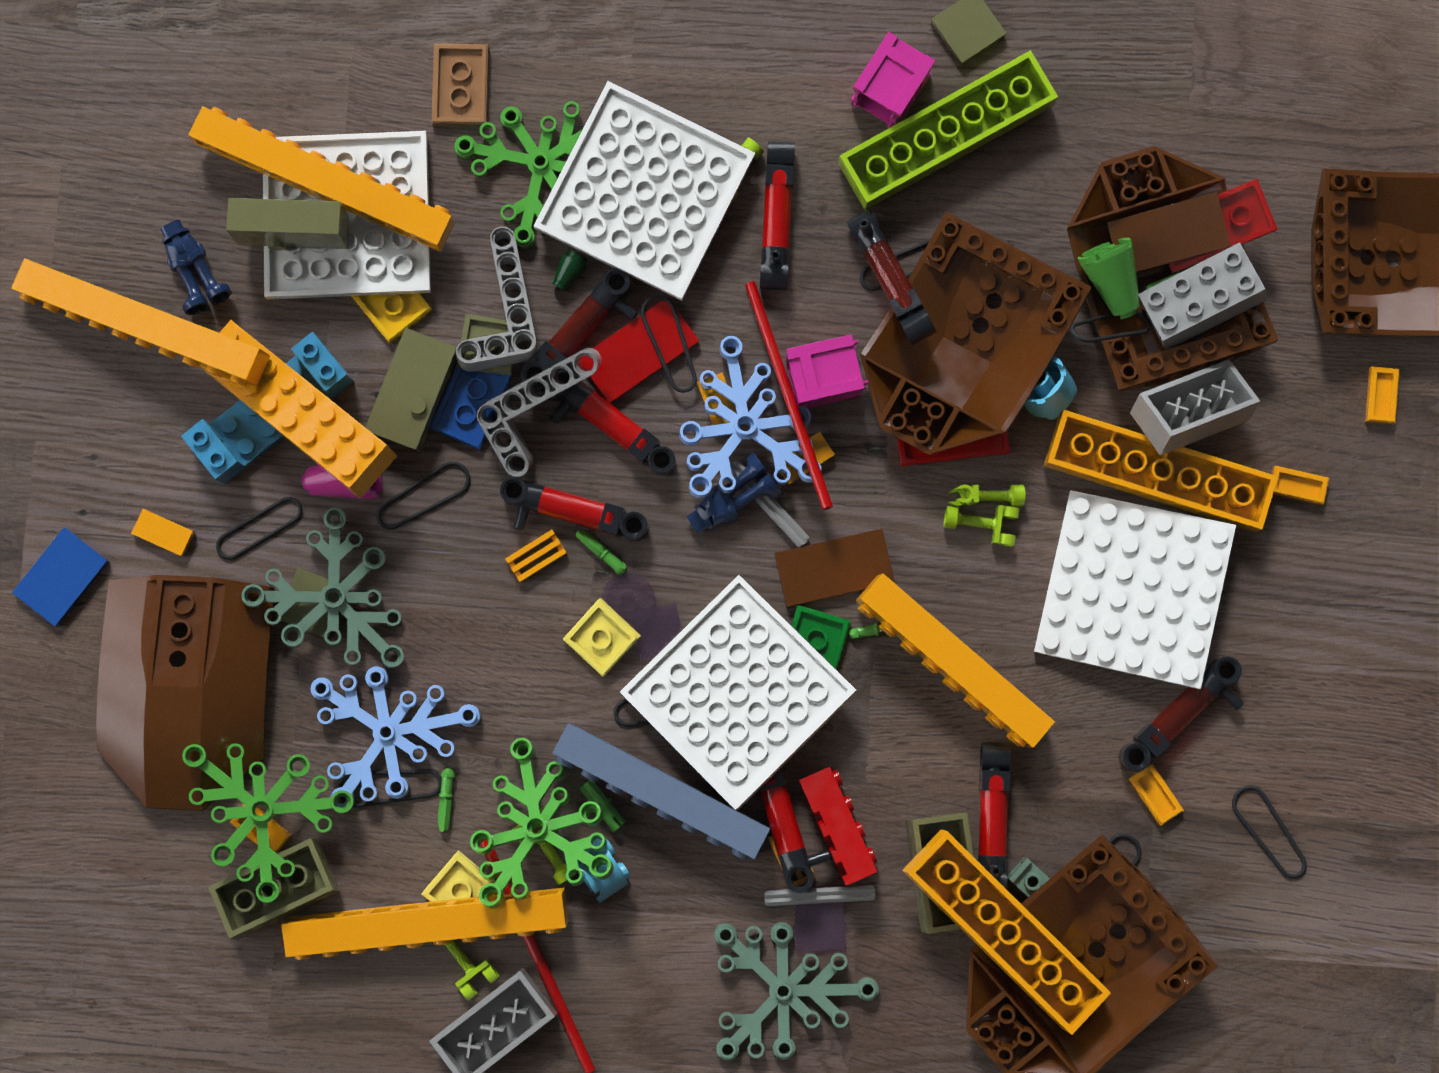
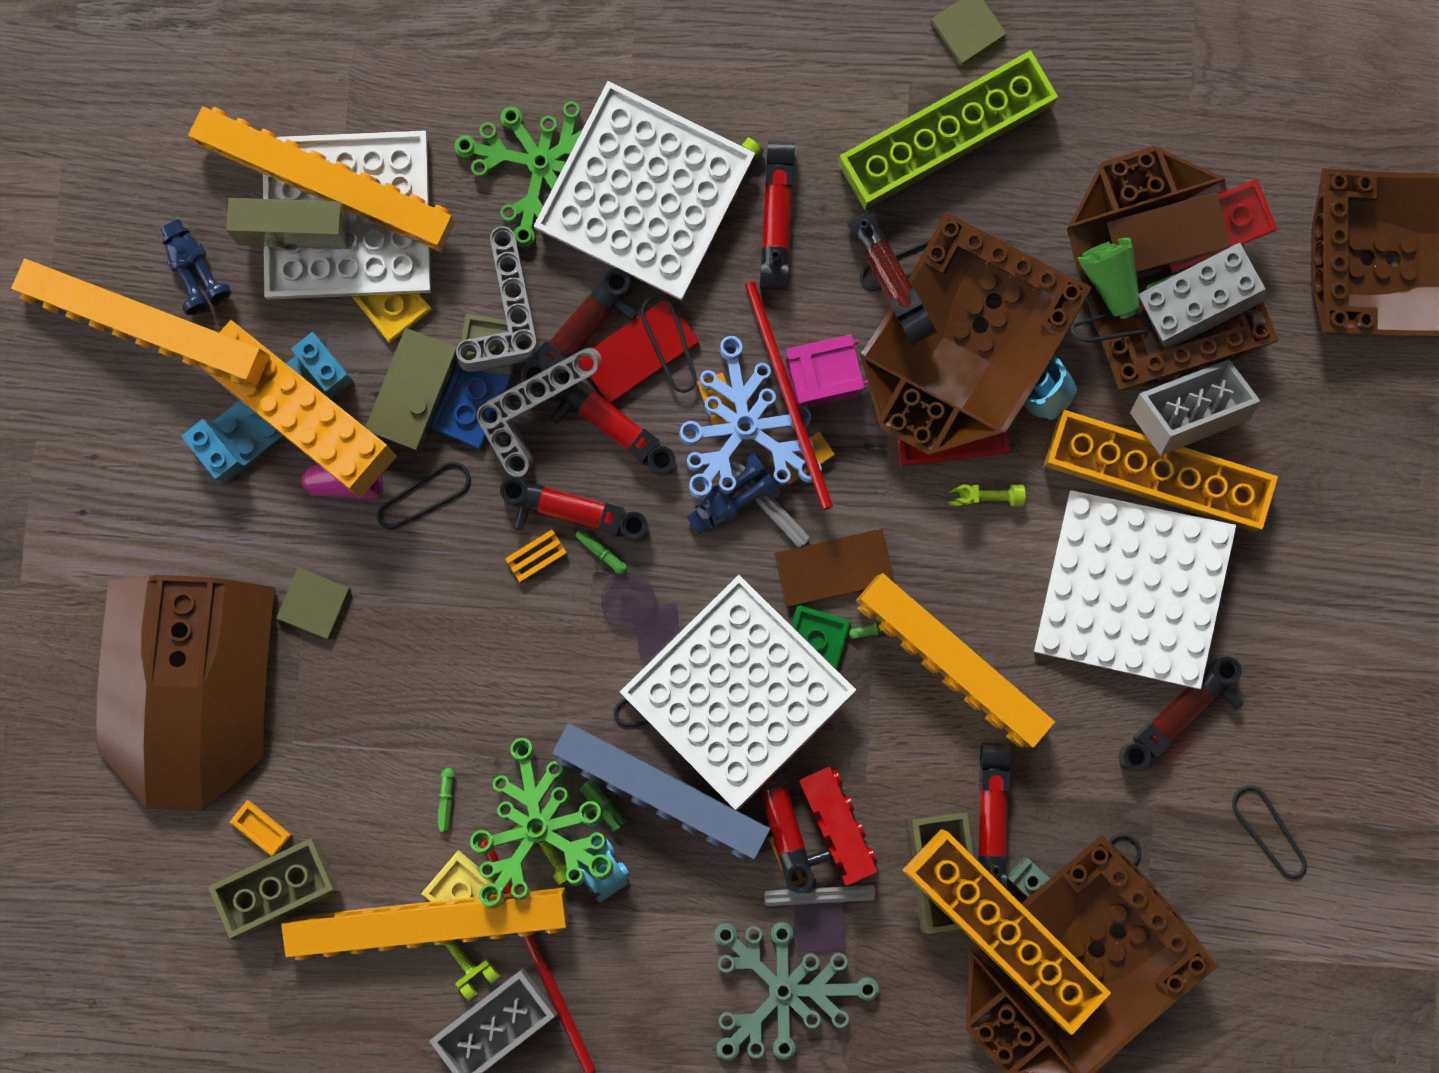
(60, 577): blue tile -> none
(163, 532): light orange tile -> none
(234, 788): bright green plant -> none
(253, 518): black piece -> none
(356, 621): sand green plant -> none
(419, 725): light blue plant -> none
(419, 771): black piece -> none
(460, 84): medium nougat tile -> none
(569, 269): dark green cone -> none
(601, 637): light yellow plate -> none
(892, 80): dark pink container -> none
(954, 517): lime bar -> none
(1156, 794): light orange tile -> none
(1300, 485): light orange tile -> none
(1382, 395): light orange tile -> none

